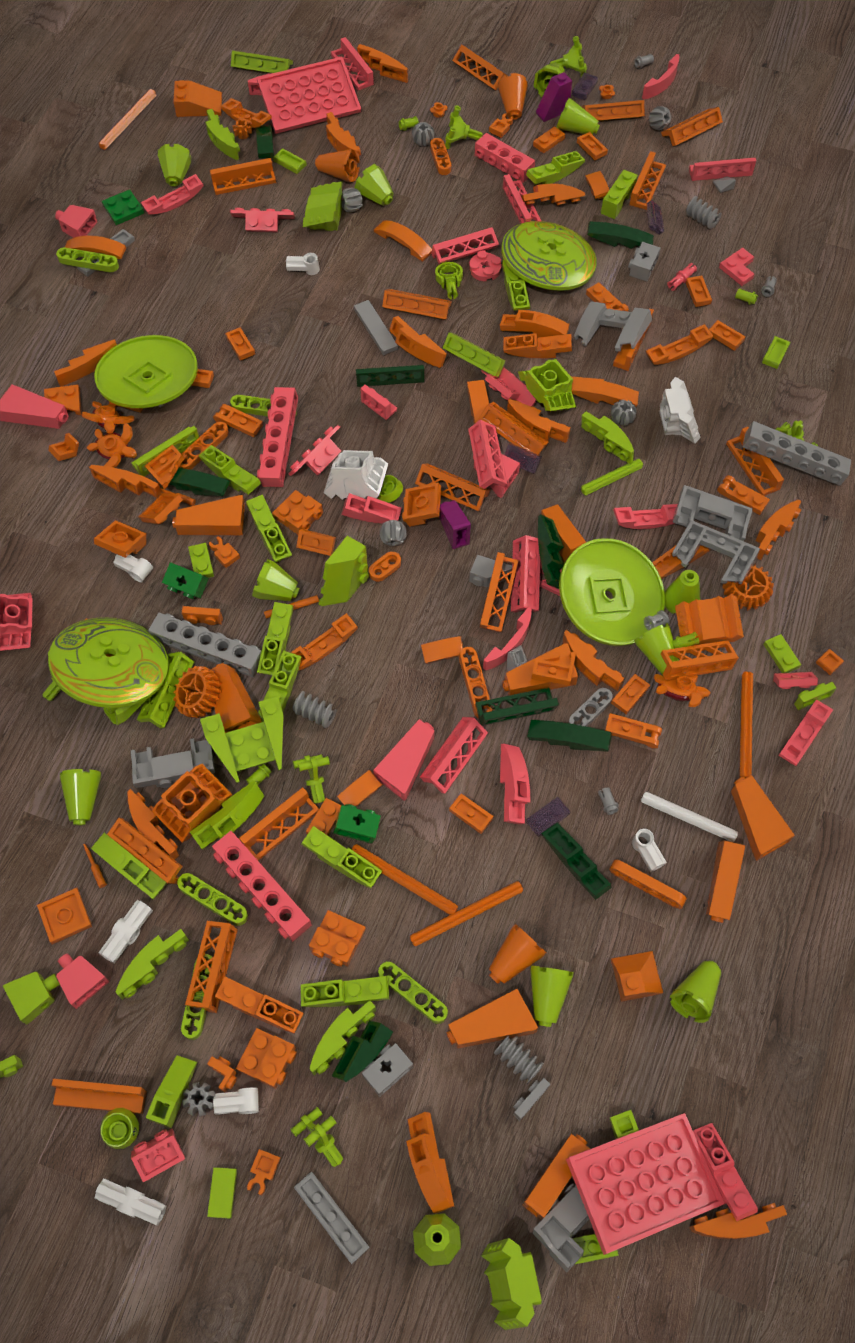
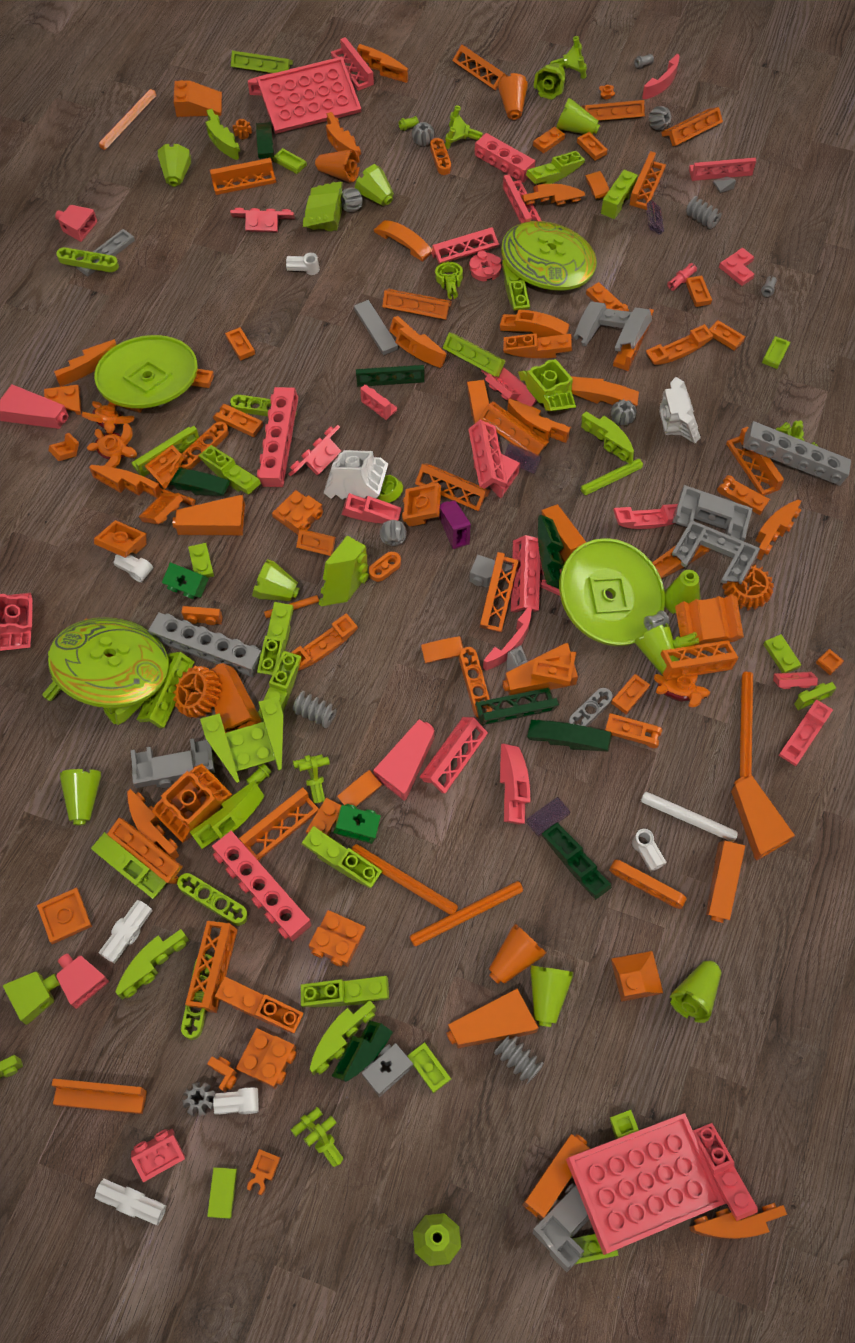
(95, 869): orange piece -> none
(97, 245): orange slope -> none
(119, 1128): lime hat -> none
(123, 207): green plate -> none
(171, 1091): lime slope -> none
(175, 198): coral slope -> none
(224, 553): orange plate -> none
(235, 110): orange slope -> none
(268, 529): lime slope -> none
(331, 1217): light grey tile -> none
(414, 990): lime beam -> none
(427, 1165): orange slope -> none
(429, 1068): none -> lime plate
(438, 110): orange plate -> none
(471, 813): orange plate -> none
(501, 127): orange plate -> none
(512, 1283): lime slope -> none
(524, 1105): light grey plate -> none
(555, 97): magenta slope -> none
(584, 86): plate -> none
(589, 666): orange slope -> none
(608, 801): light grey pin -> none
(615, 233): dark green slope -> none
(644, 261): light grey brick -> none
(746, 296): lime pin -> none

